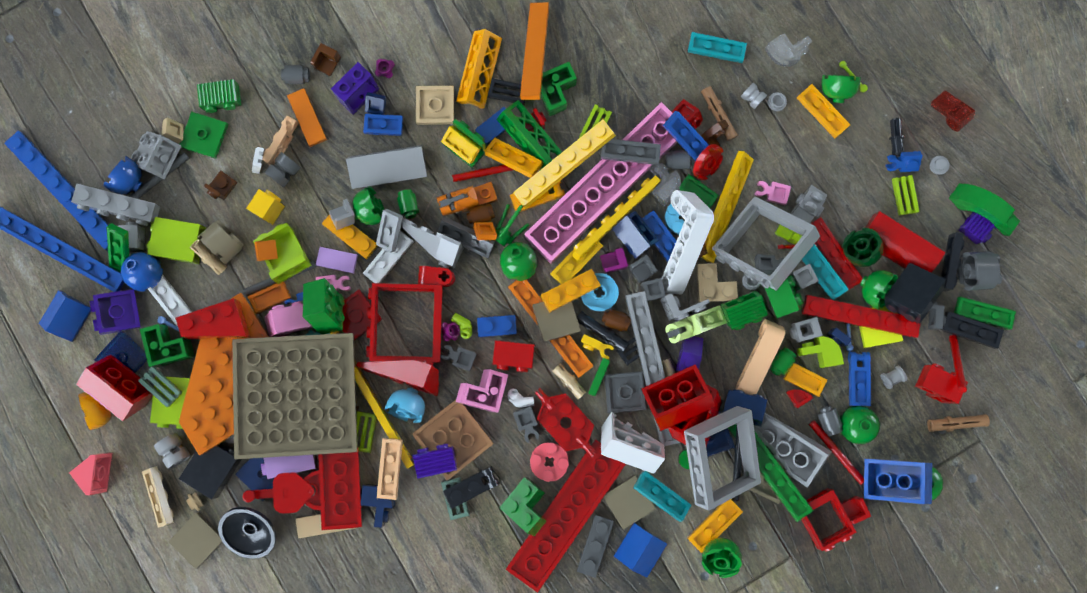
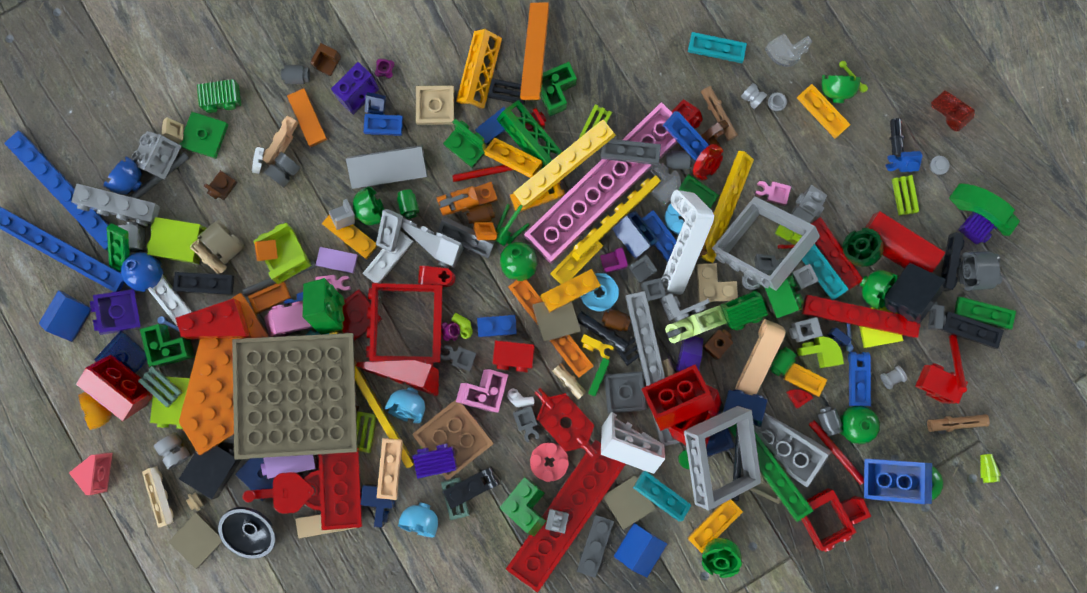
(203, 283): none -> black plate
(266, 206): yellow brick -> none
(420, 520): none -> medium azure cylinder
(461, 144): yellow plate -> none
(557, 521): none -> light grey tile
(711, 344): none -> reddish brown brick
(989, 469): none -> lime cone

